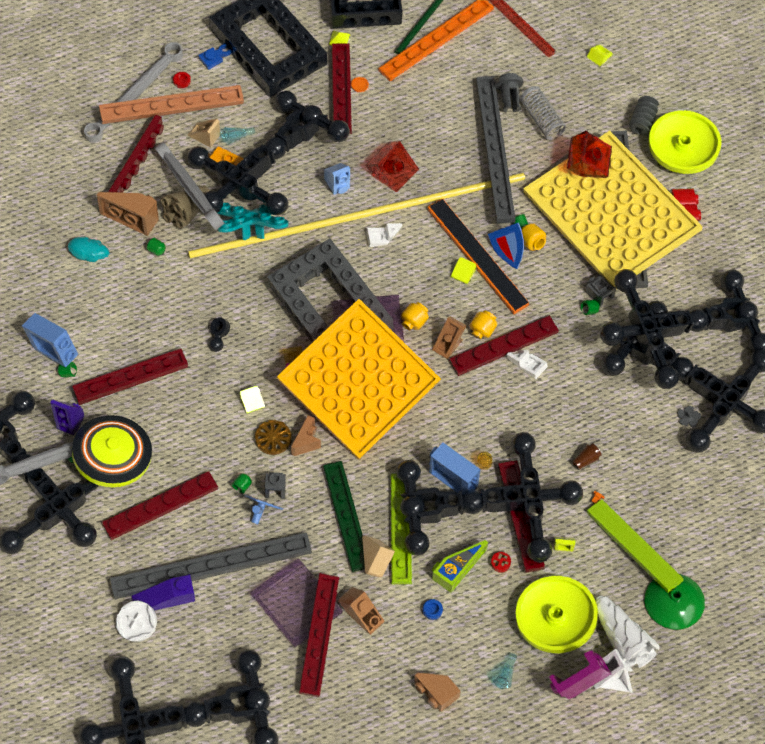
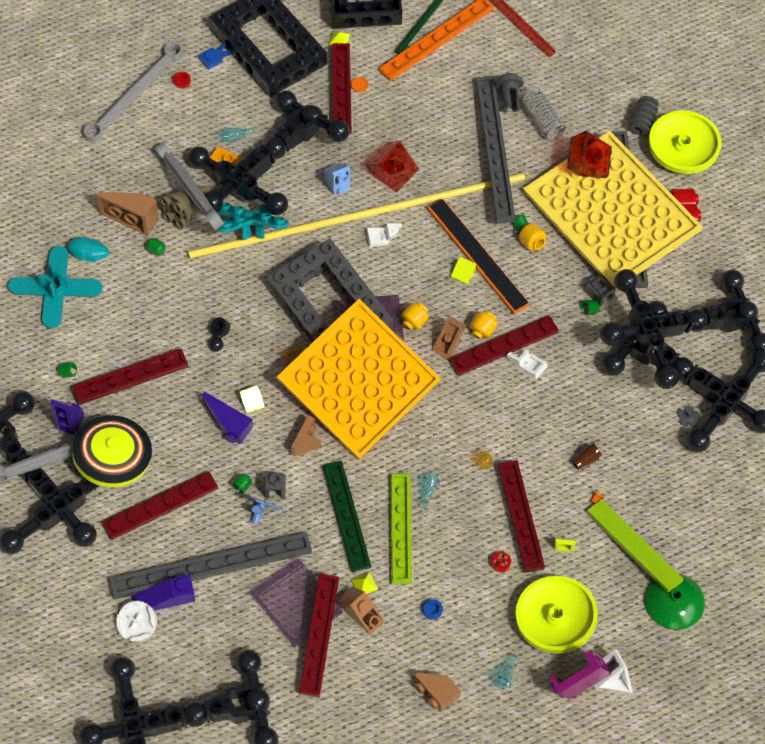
(50, 340): medium blue window -> none
(55, 297): none -> teal piece
(138, 155): dark red plate -> none
(171, 104): nougat plate -> none
(206, 132): tan slope -> none
(231, 422): none -> dark purple slope
(273, 437): pearl gold wheel -> none
(365, 583): none -> neon yellow slope
(376, 556): tan slope -> none
(429, 485): none -> clear light blue cone
(453, 469): medium blue window -> none
(456, 566): slope -> none
(474, 501): black piece -> none
(508, 244): blue shield -> none
(599, 54): neon yellow slope -> none
(625, 635): white cone -> none

